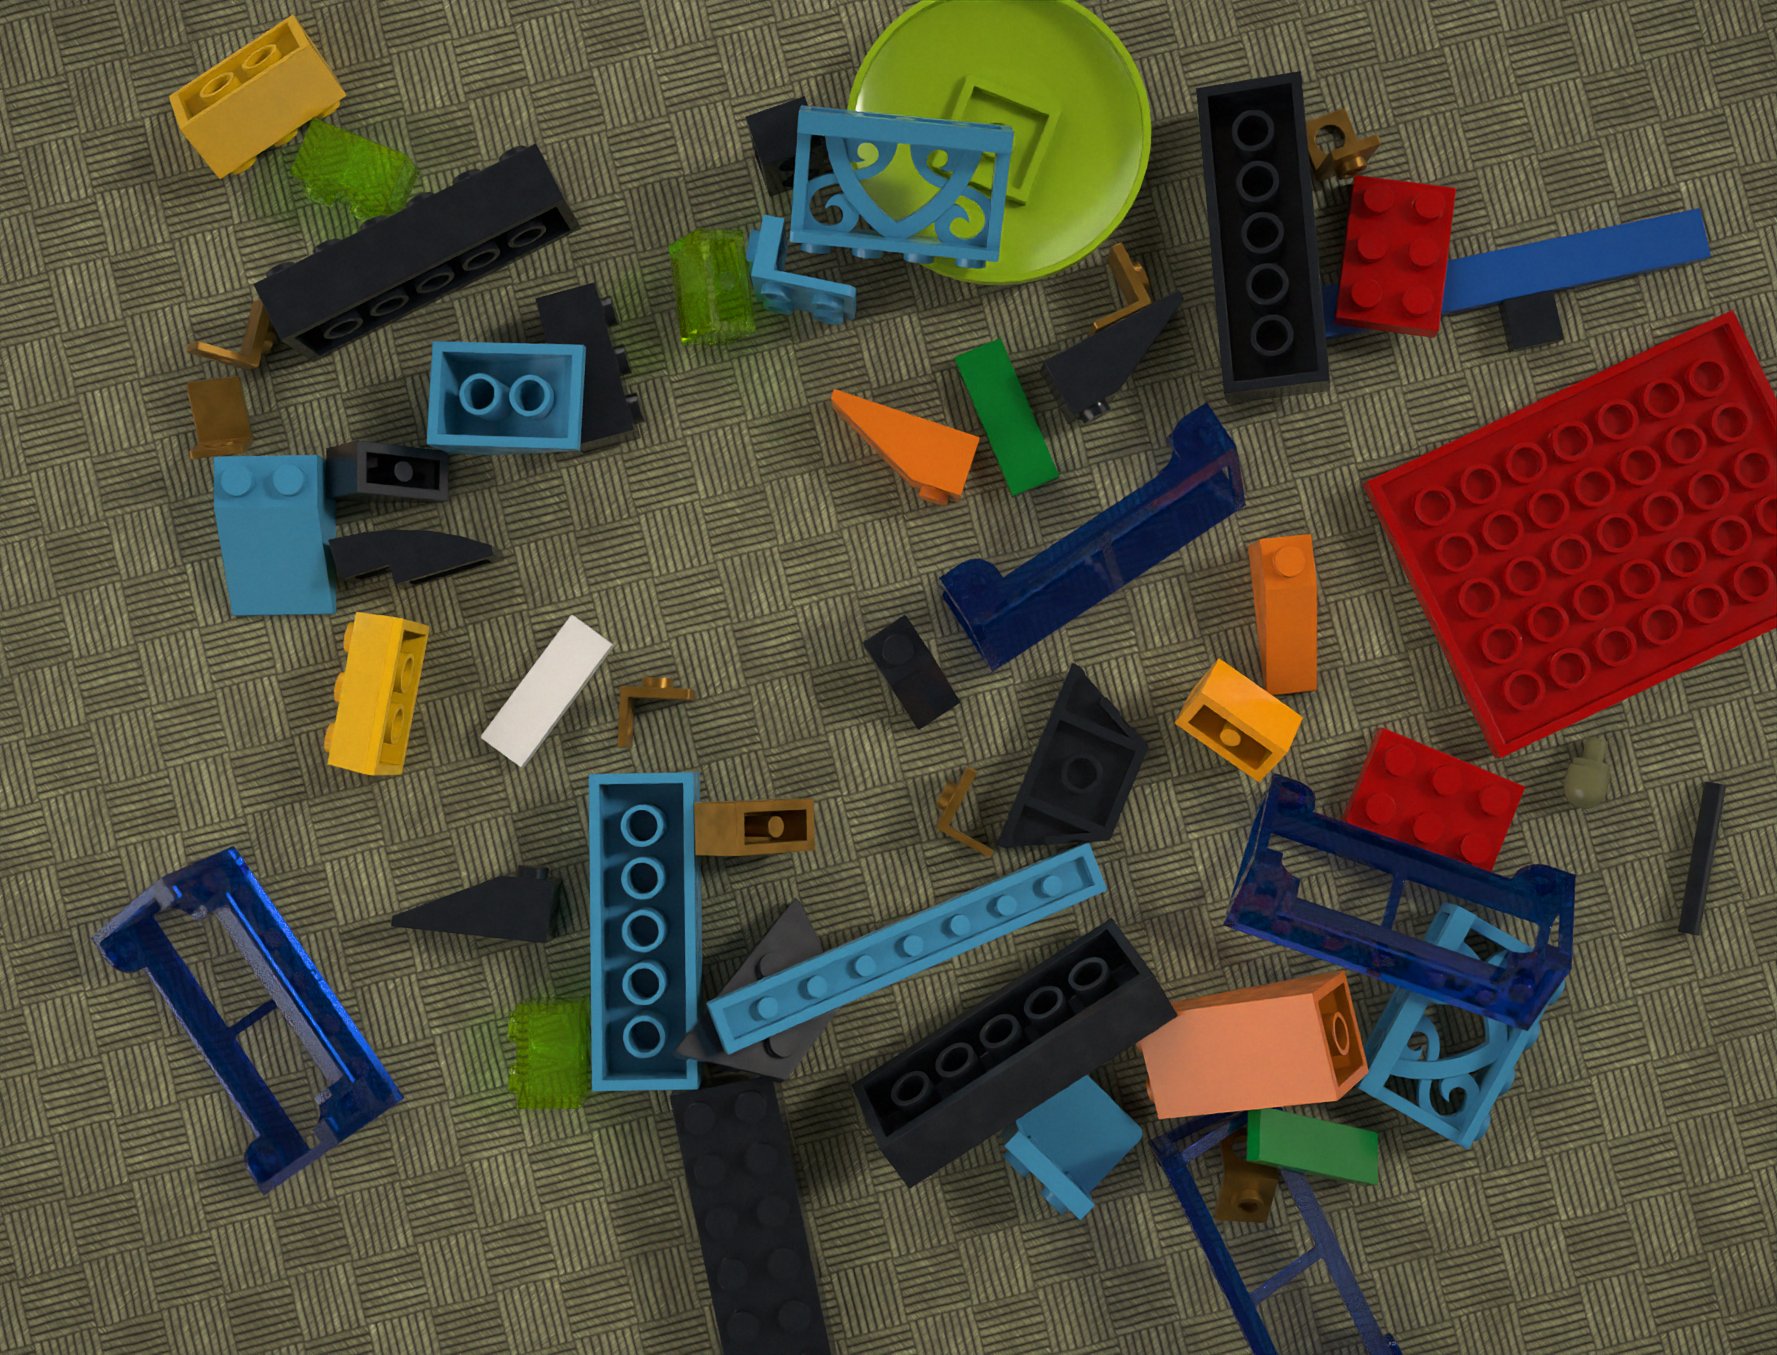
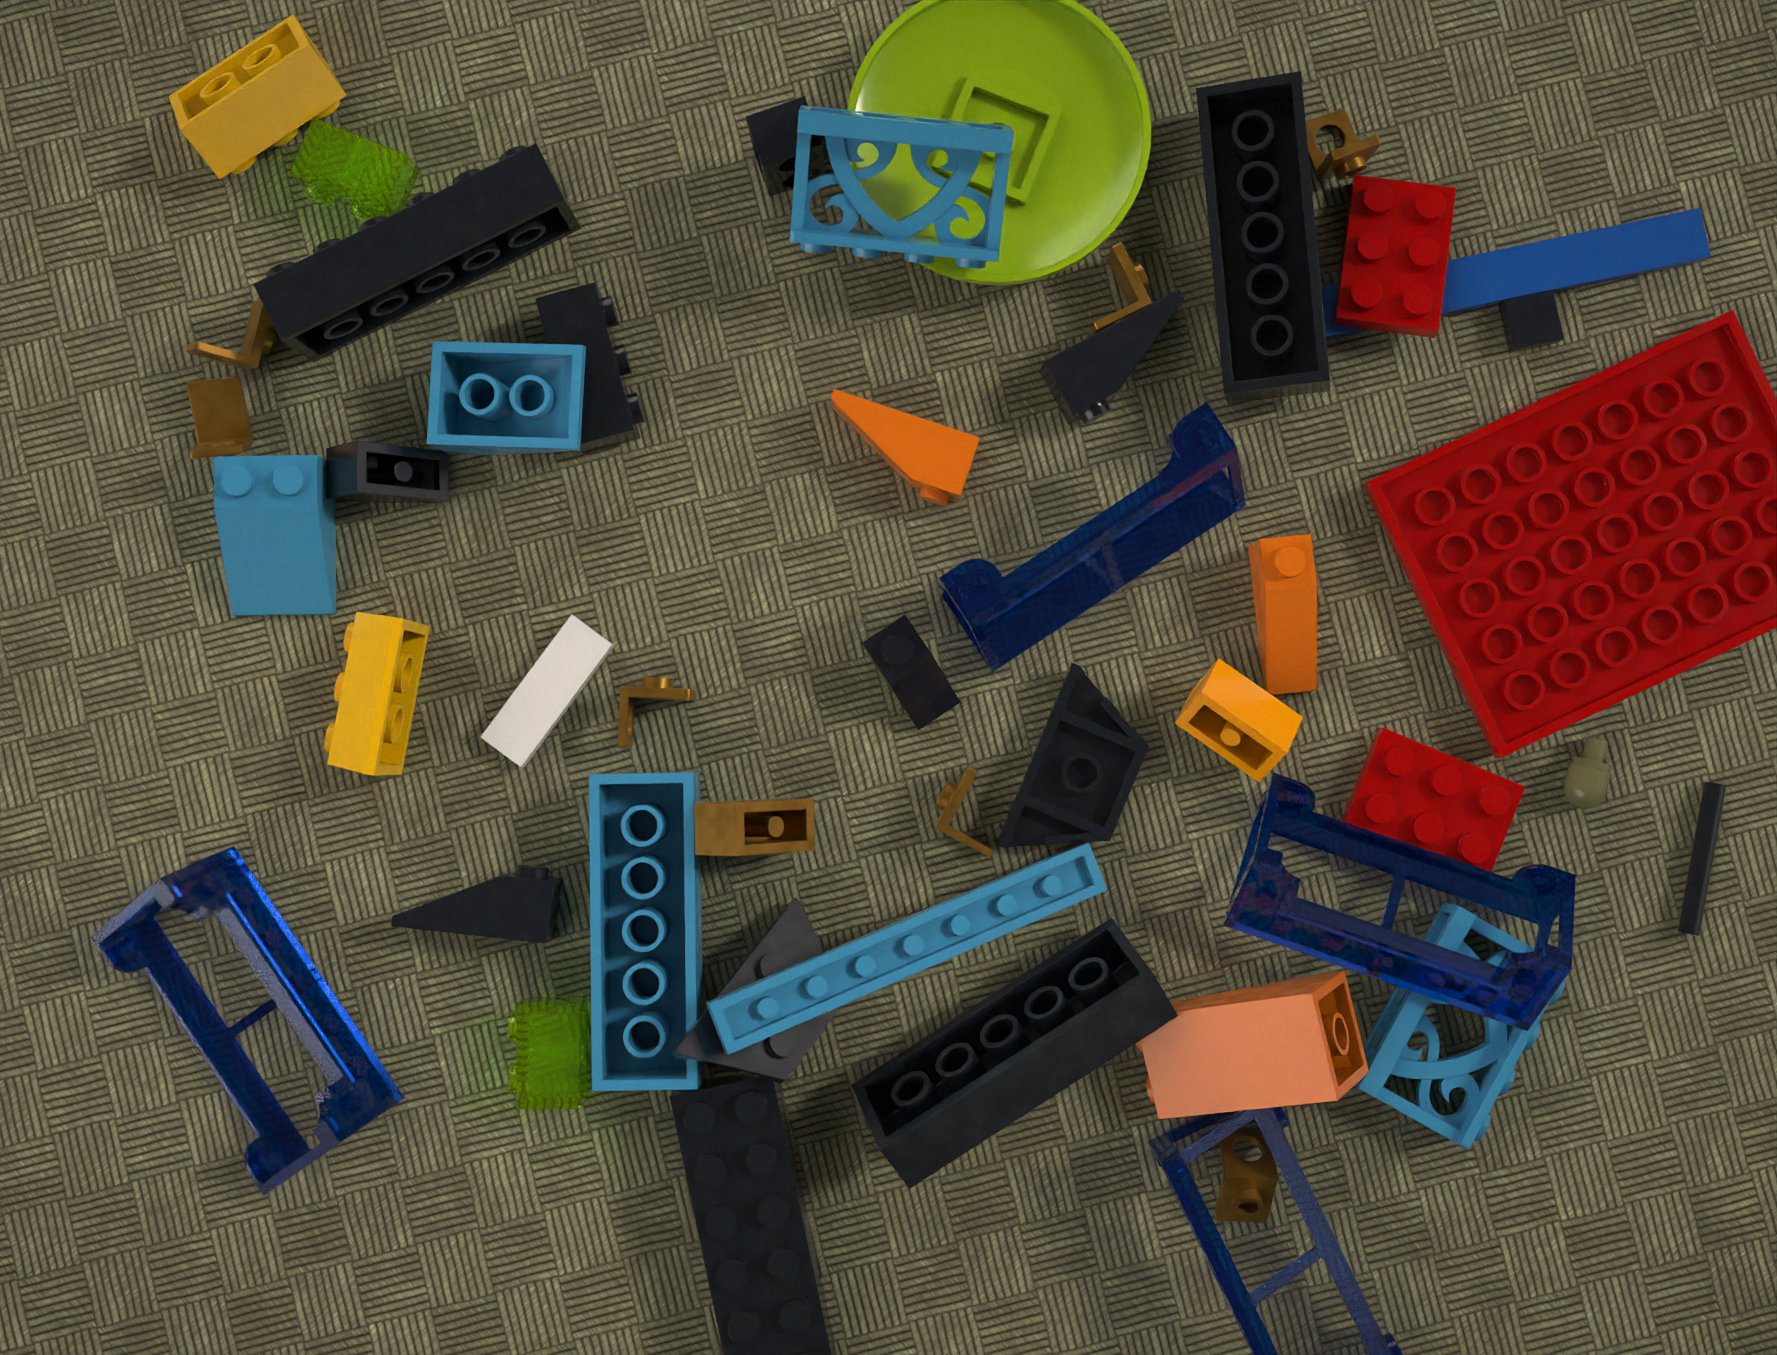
(410, 556): black slope -> none
(712, 287): clear neon green brick -> none
(788, 291): dark azure bracket -> none
(1006, 418): green tile -> none
(1071, 1144): dark azure bracket -> none
(1312, 1146): green tile -> none

